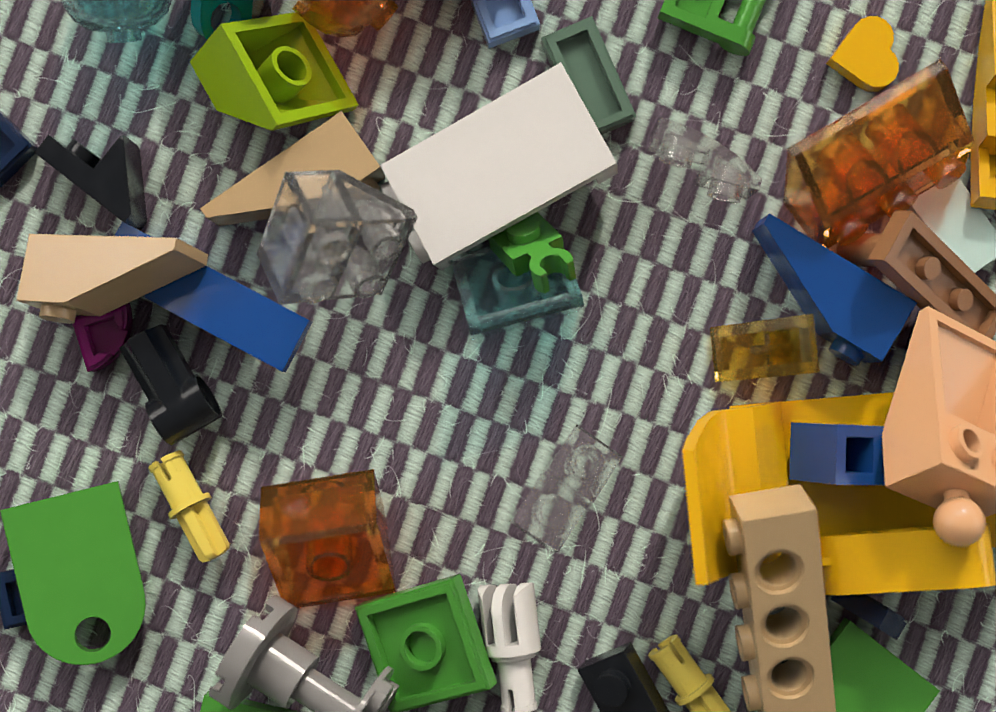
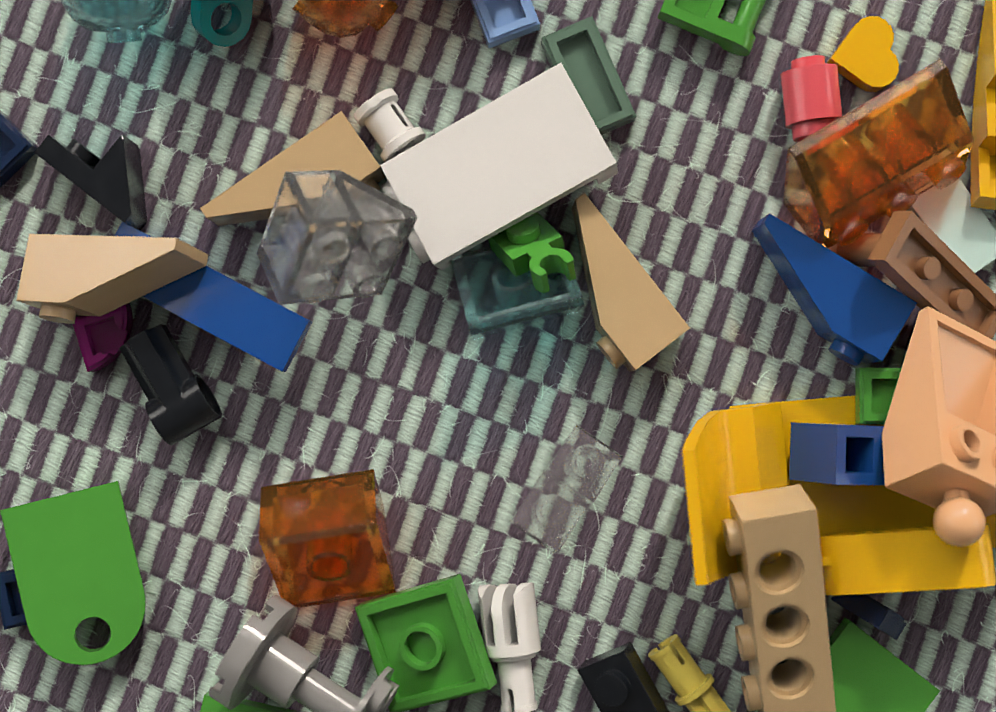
(190, 506): light yellow axle -> none
(272, 72): lime slope -> none
(388, 124): none -> white bush
(624, 299): none -> tan slope
(720, 169): clear slope -> none
(765, 348): clear yellow slope -> none
(810, 95): none -> coral brick
(874, 394): none -> bright green tile

